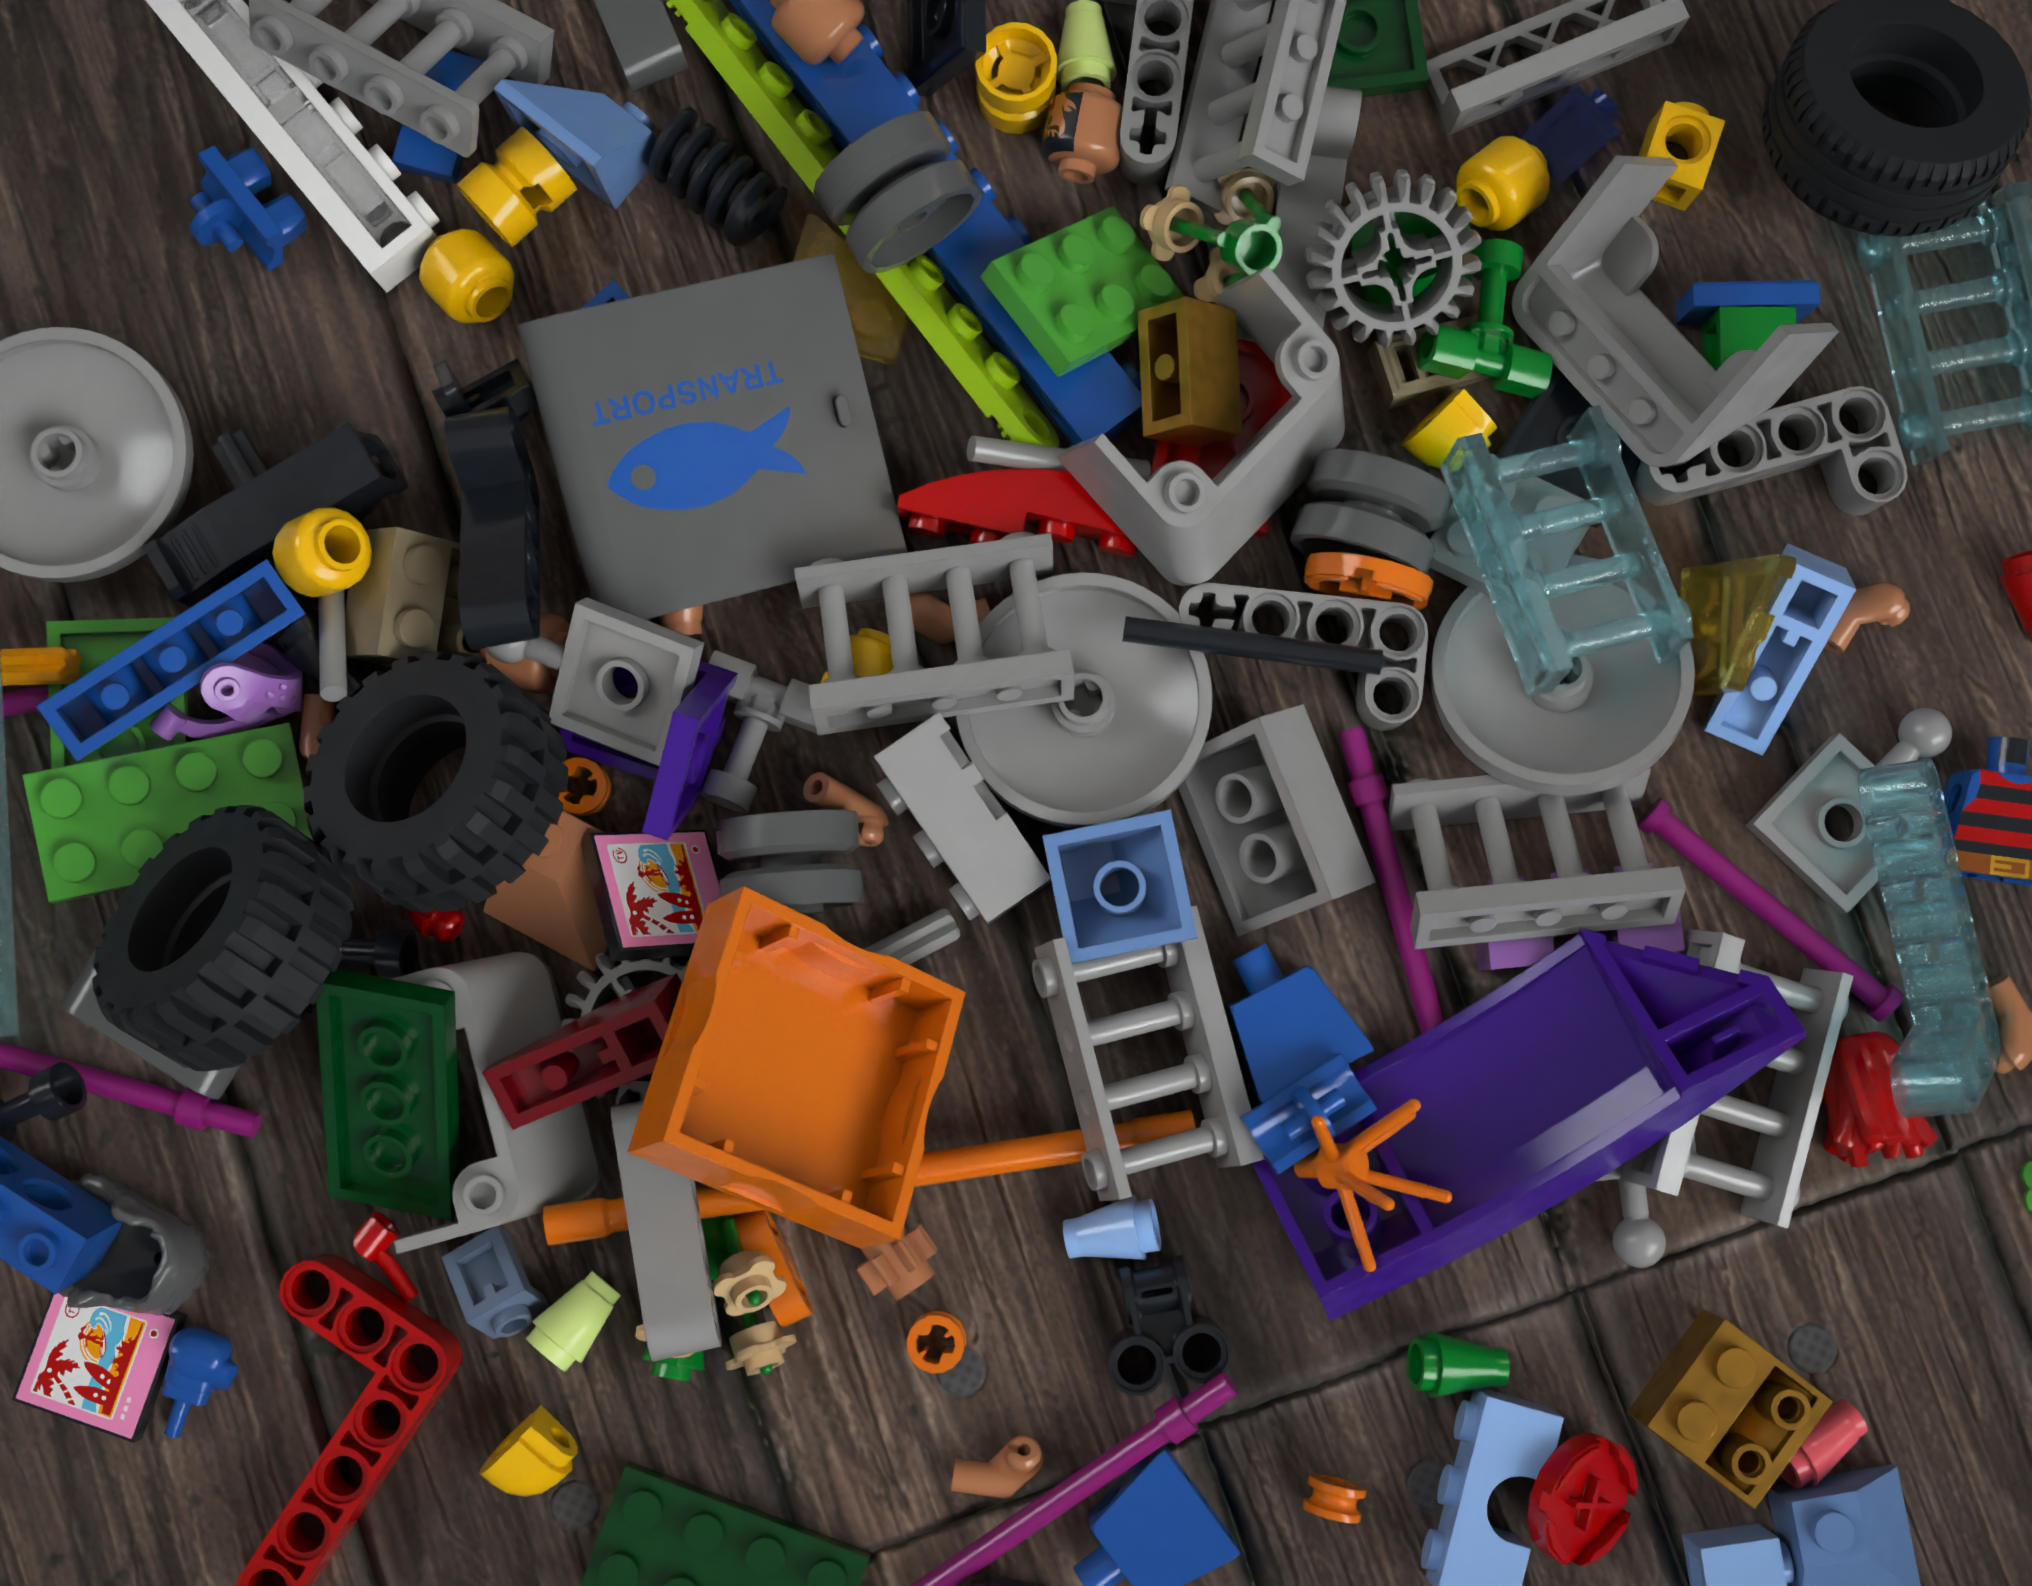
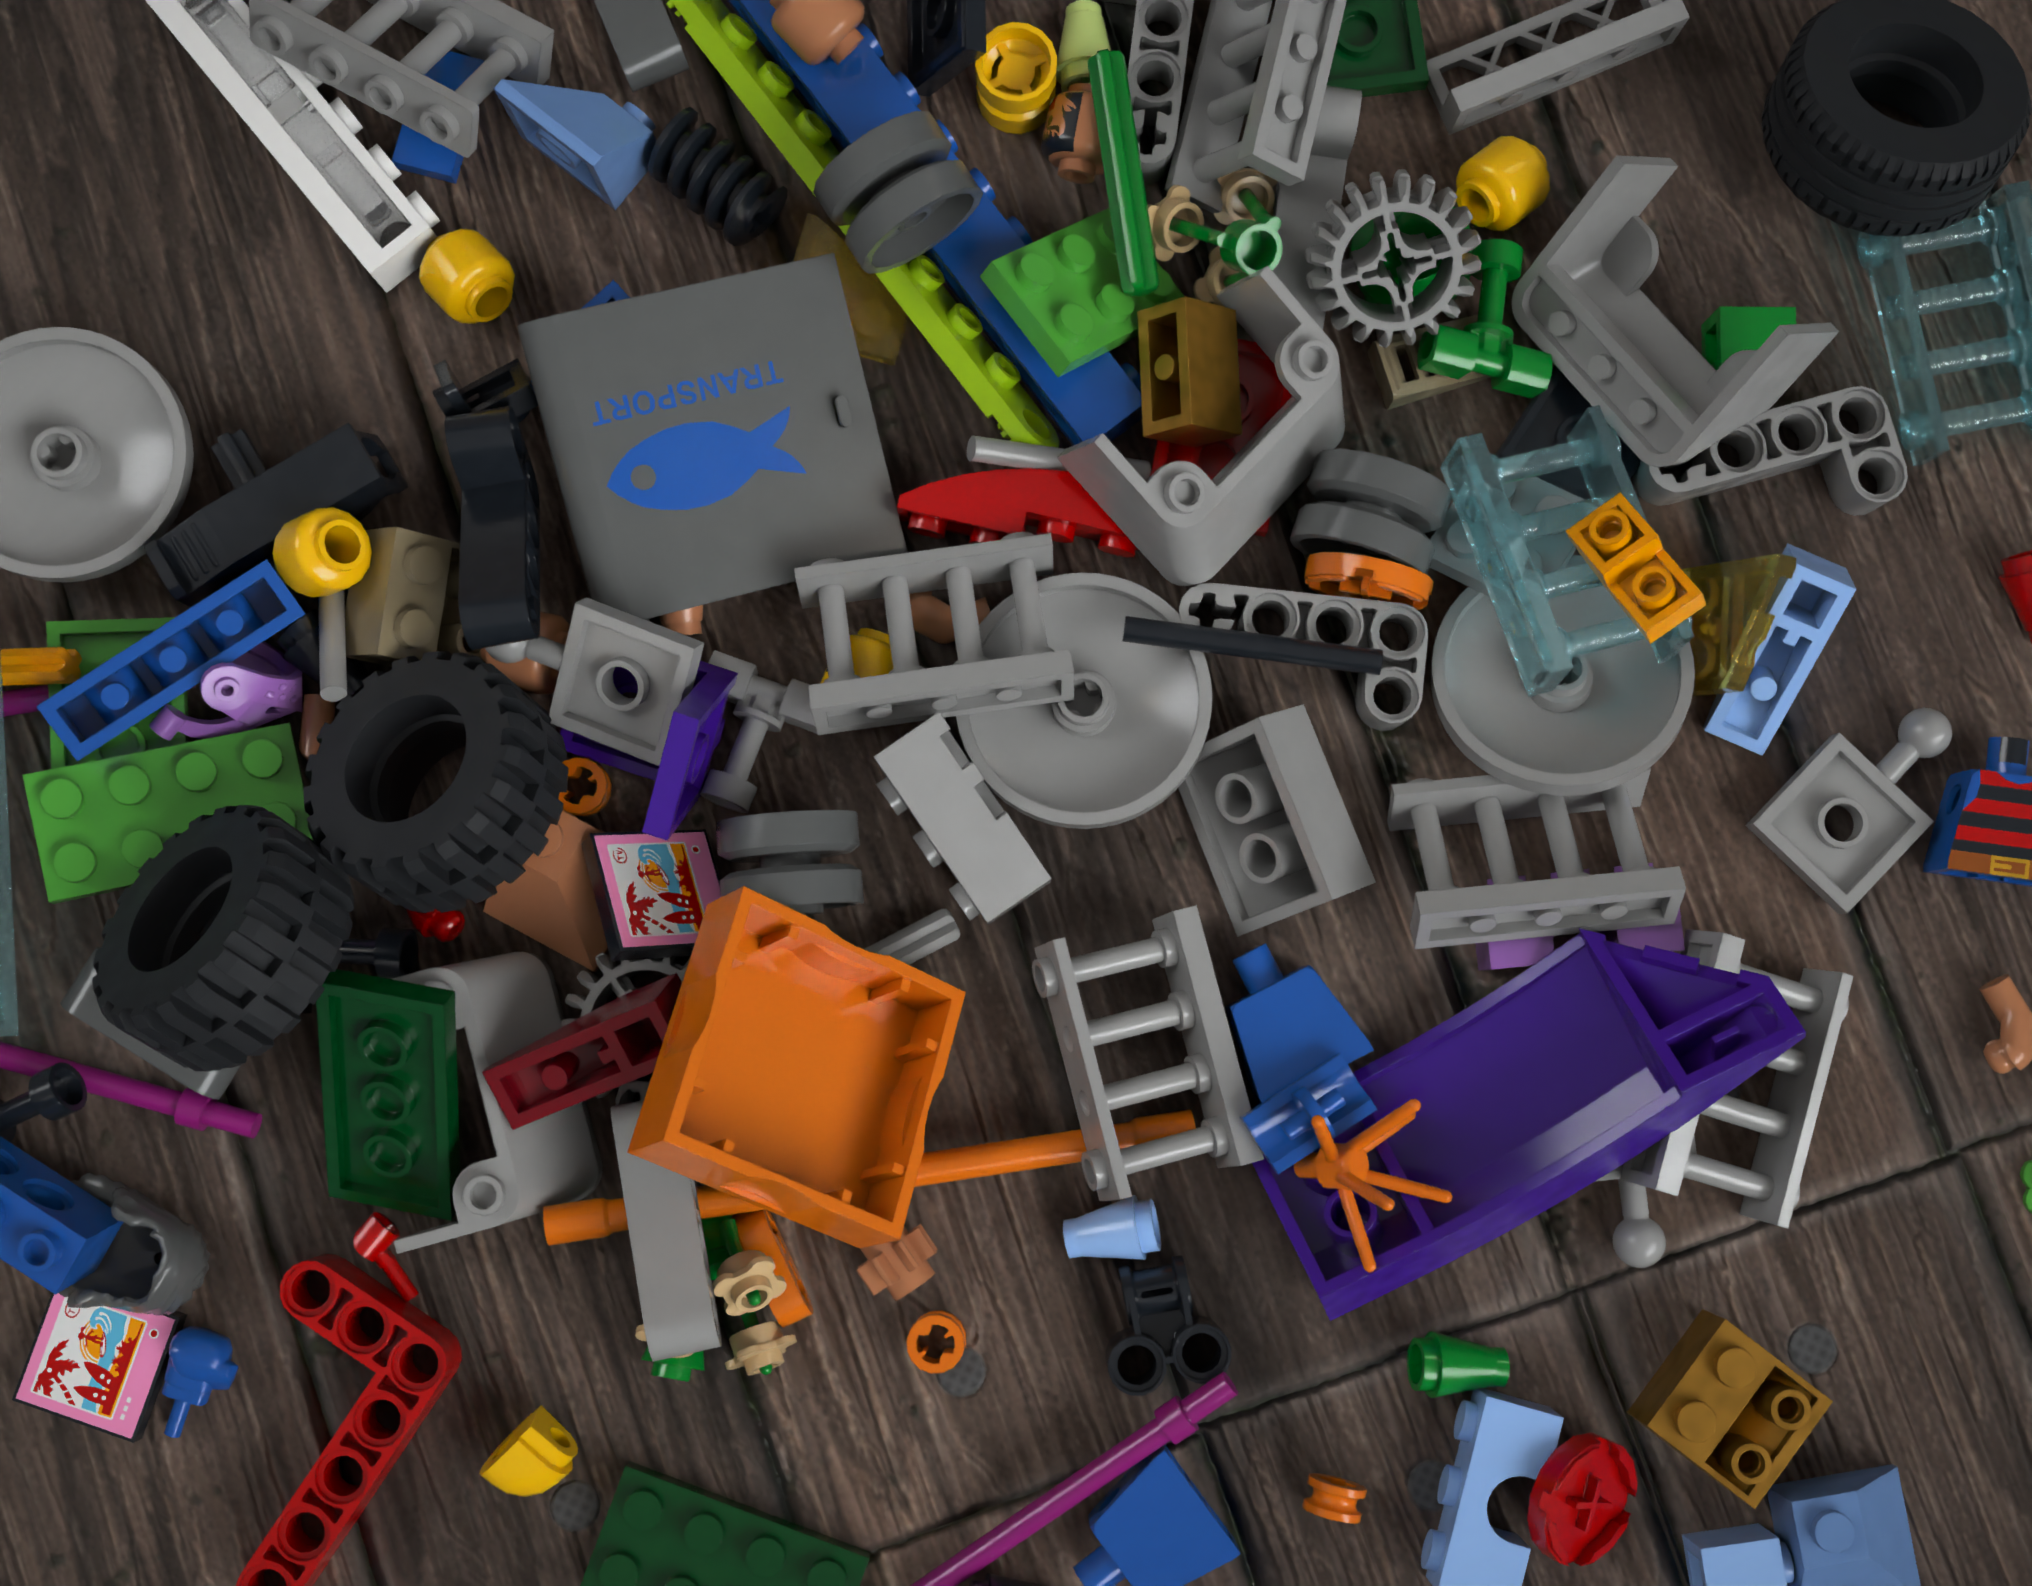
(234, 215): blue hips -> none
(493, 1285): sand blue bracket -> none
(516, 186): yellow wheel -> none
(573, 1321): yellowish green cone -> none
(834, 795): nougat arm -> none
(1003, 1474): nougat arm -> none
(1120, 886): medium blue slope -> none
(1123, 173): none -> green axle
(1368, 794): magenta bar -> none
(1451, 419): yellow piece -> none
(1575, 131): clear blue bracket -> none
(1635, 567): none -> light orange slope
(1697, 134): yellow brick -> none
(1706, 297): blue tile -> none
(1825, 1445): coral cone -> none
(1862, 1104): red piece -> none
(1869, 604): nougat arm -> none
(1878, 998): magenta bar -> none
(1954, 1029): clear light blue beam -> none

